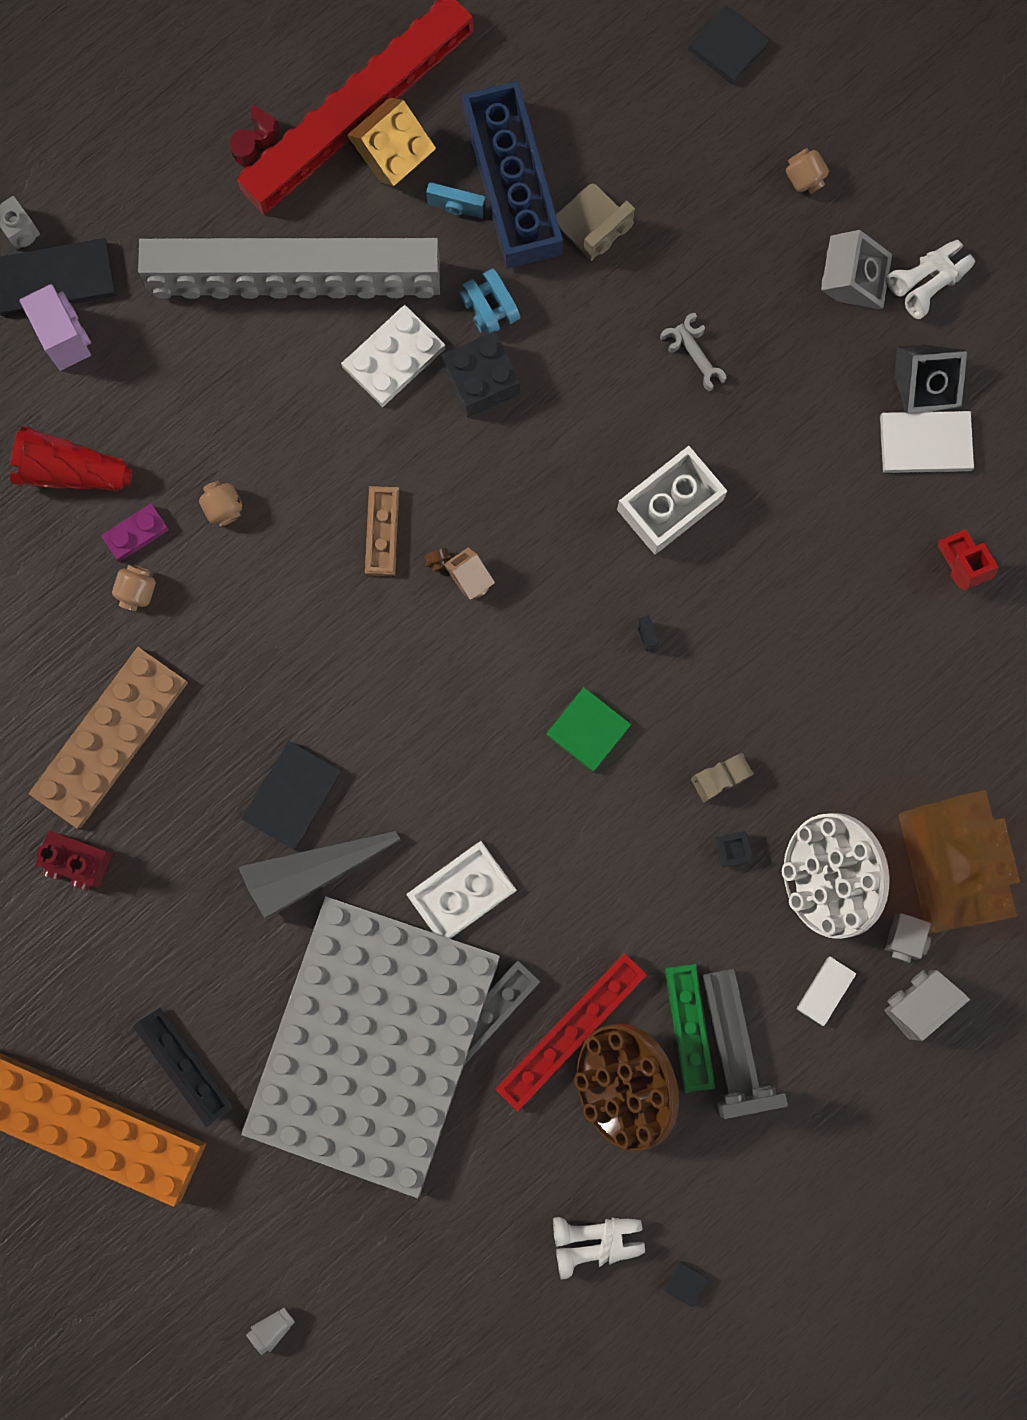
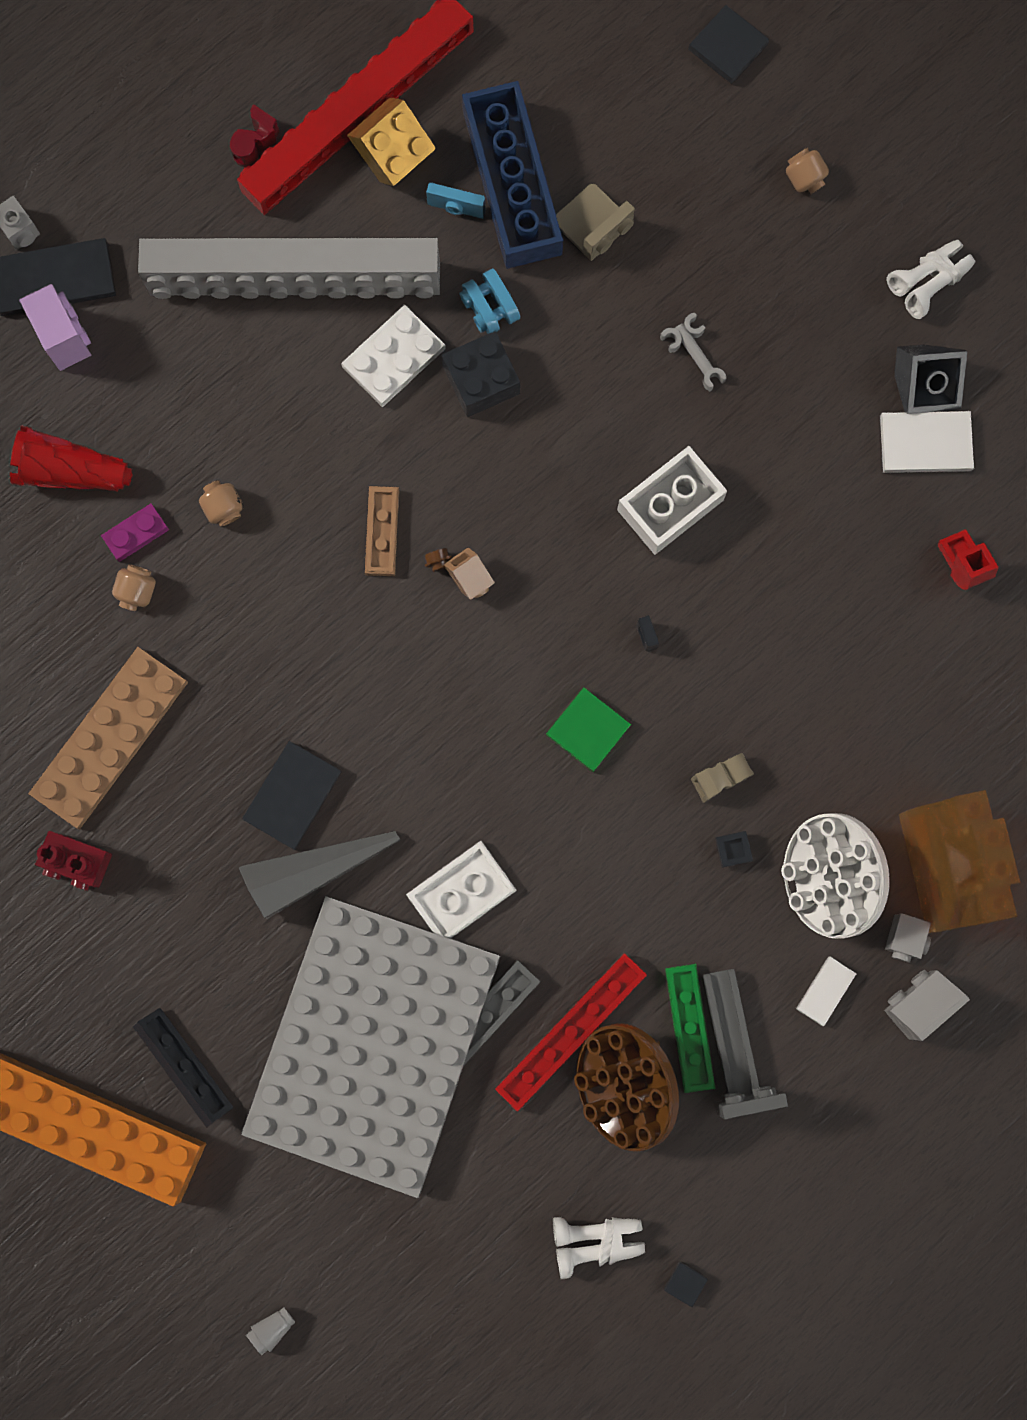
(856, 270): light grey slope -> none

